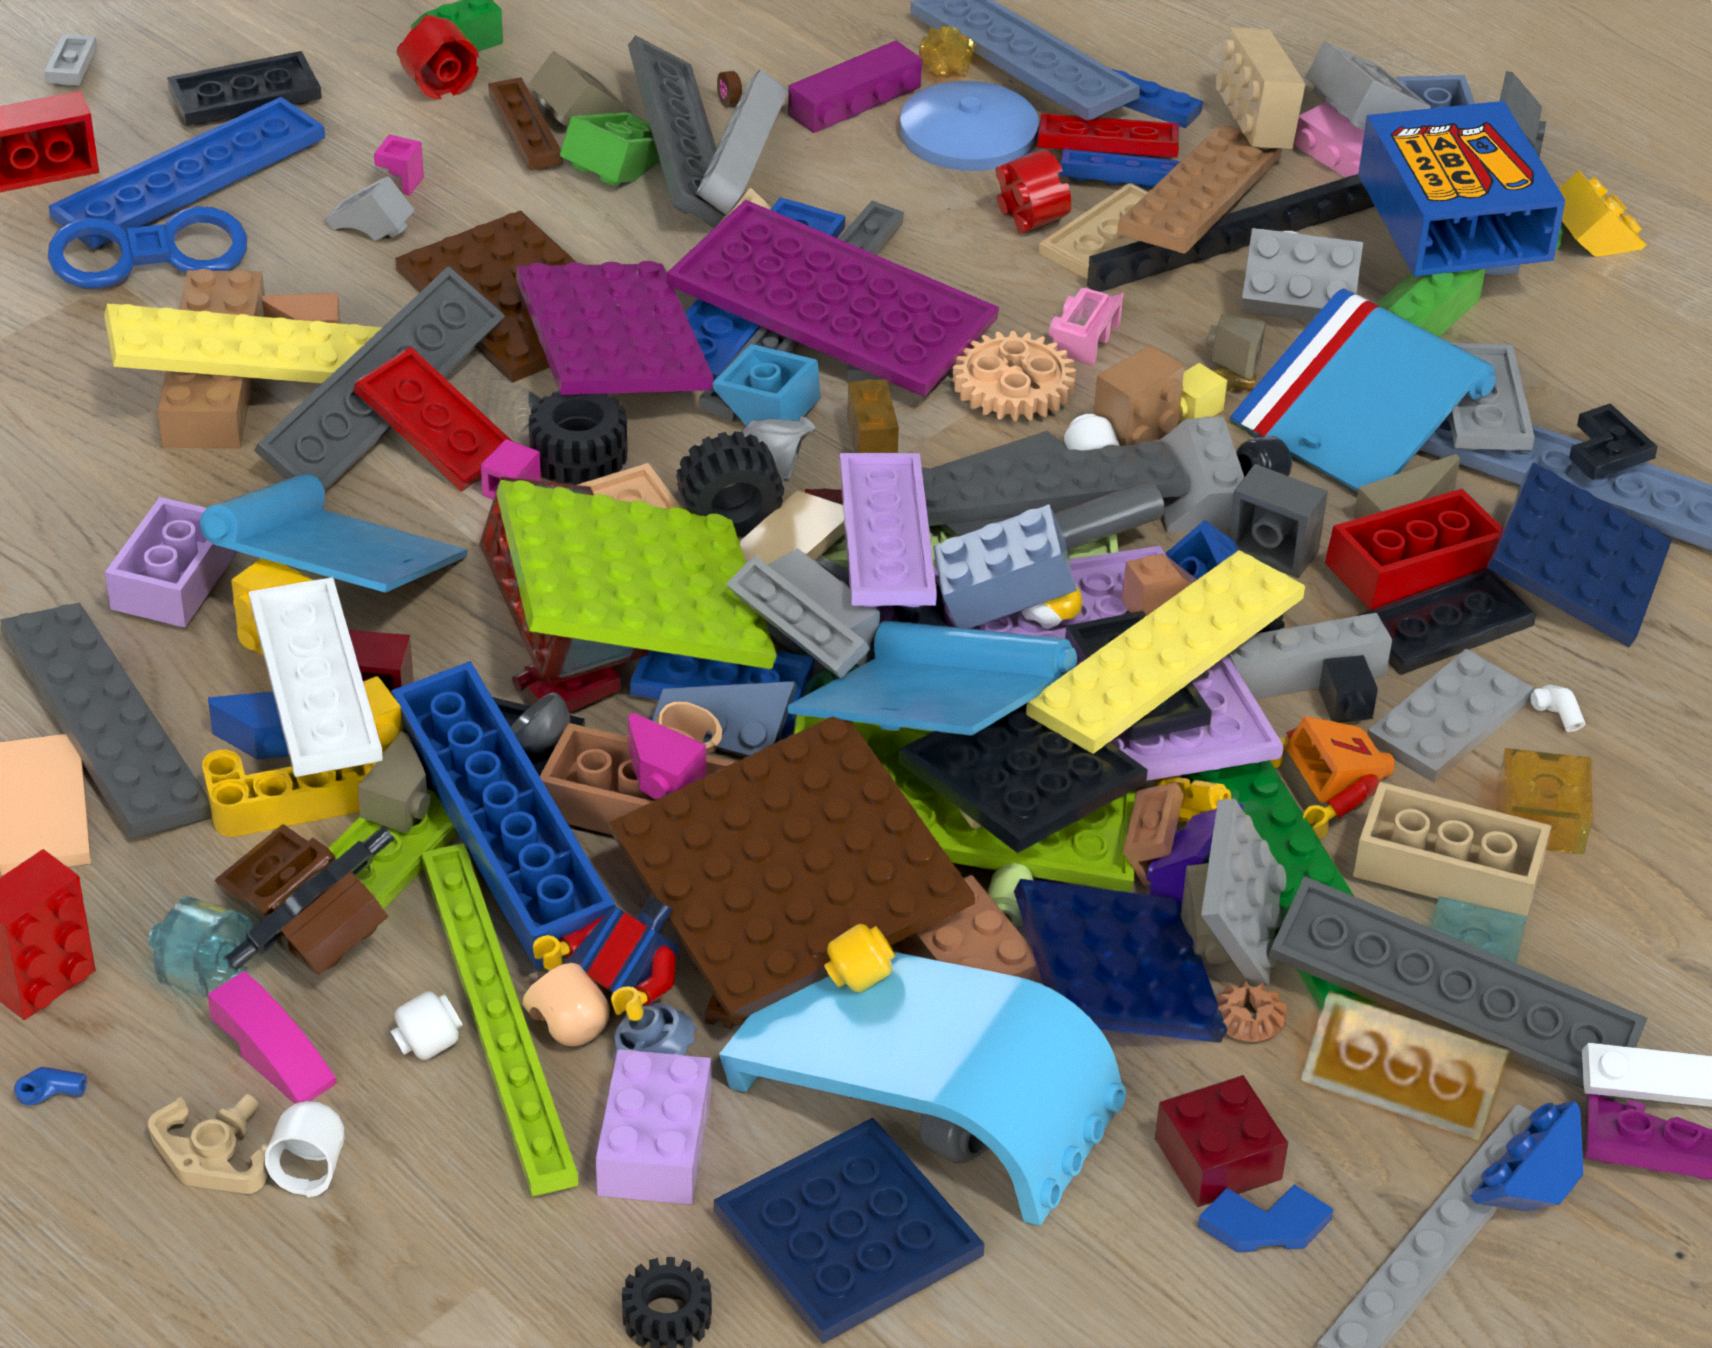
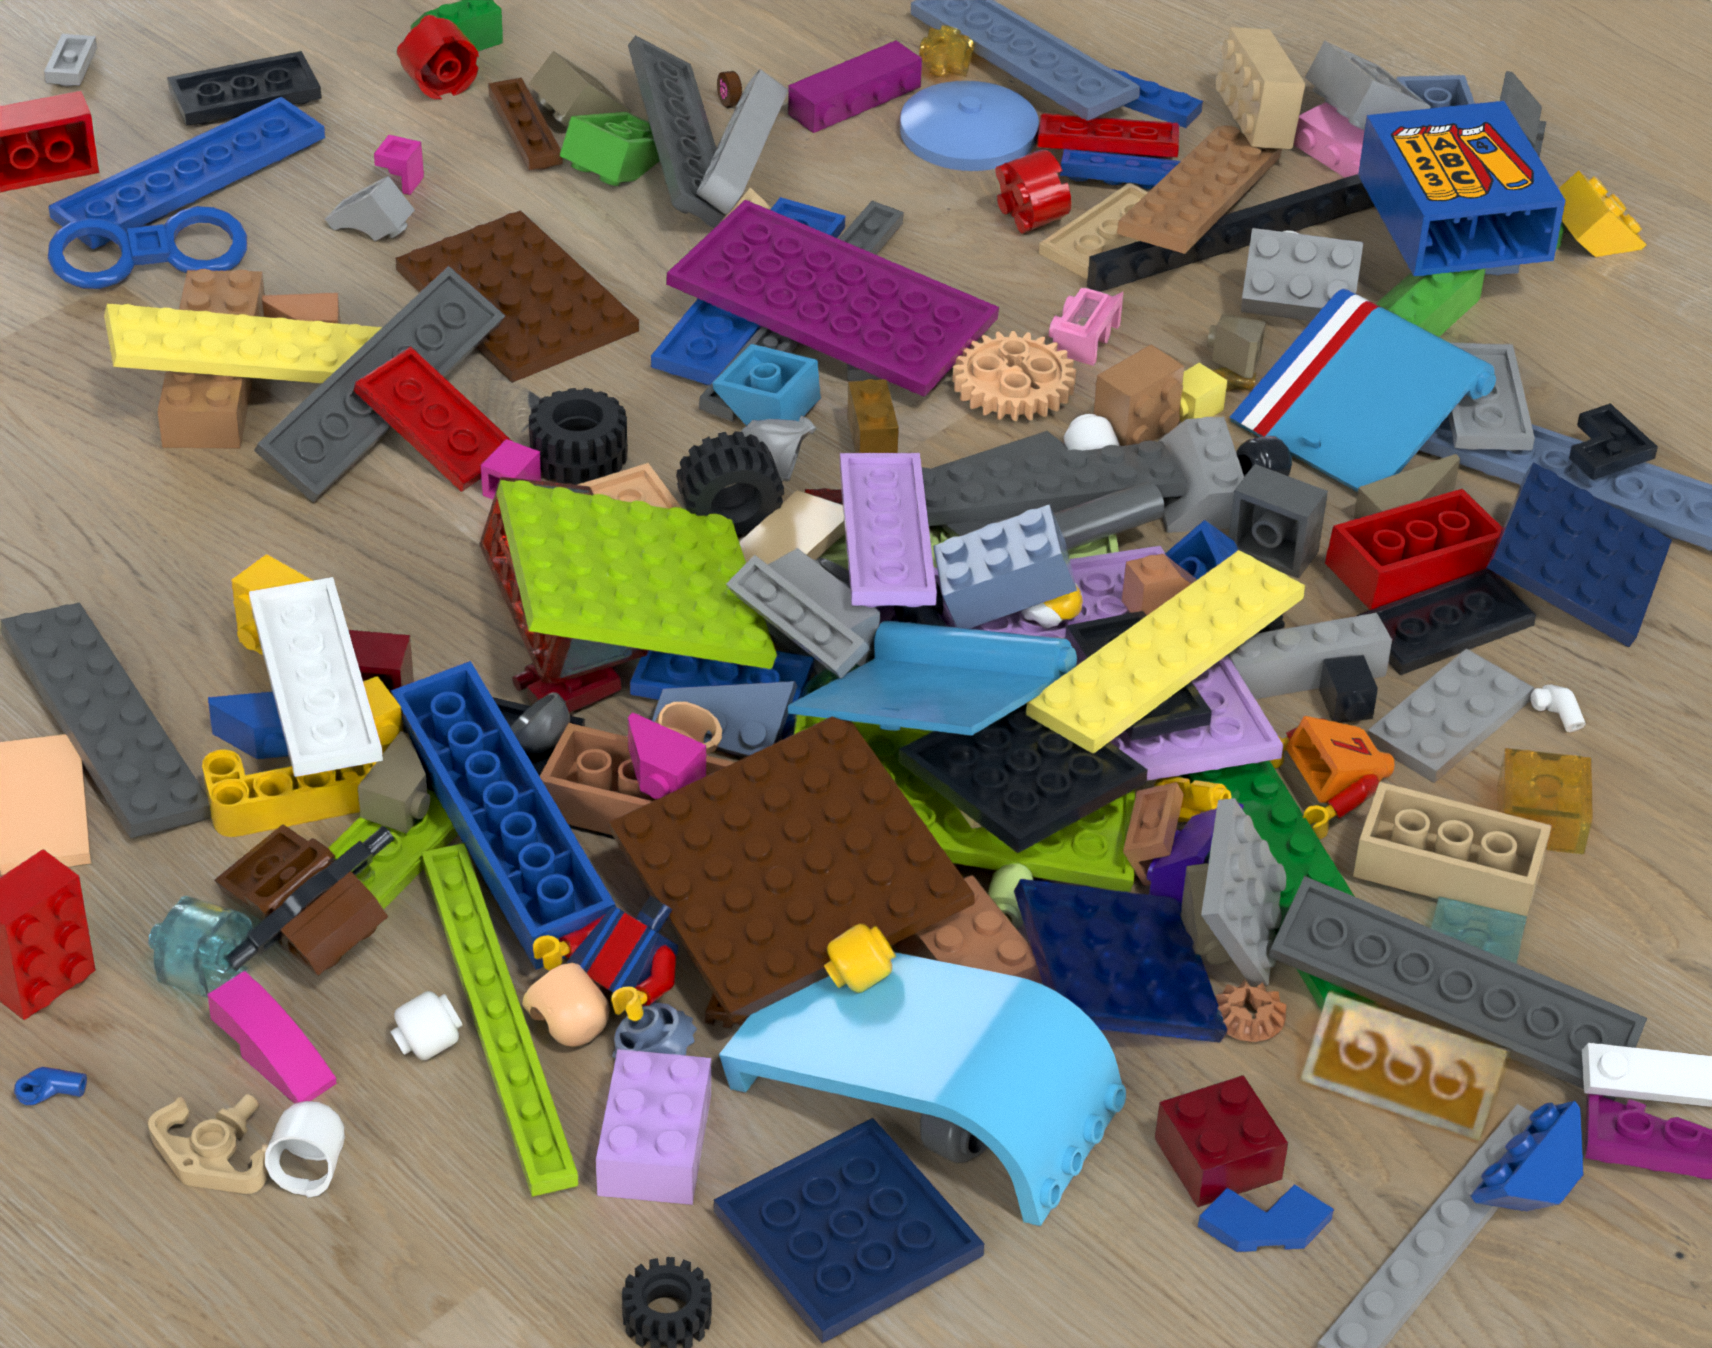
(166, 565): lavender brick -> none
(292, 528): dark azure door -> none
(613, 328): magenta plate -> none

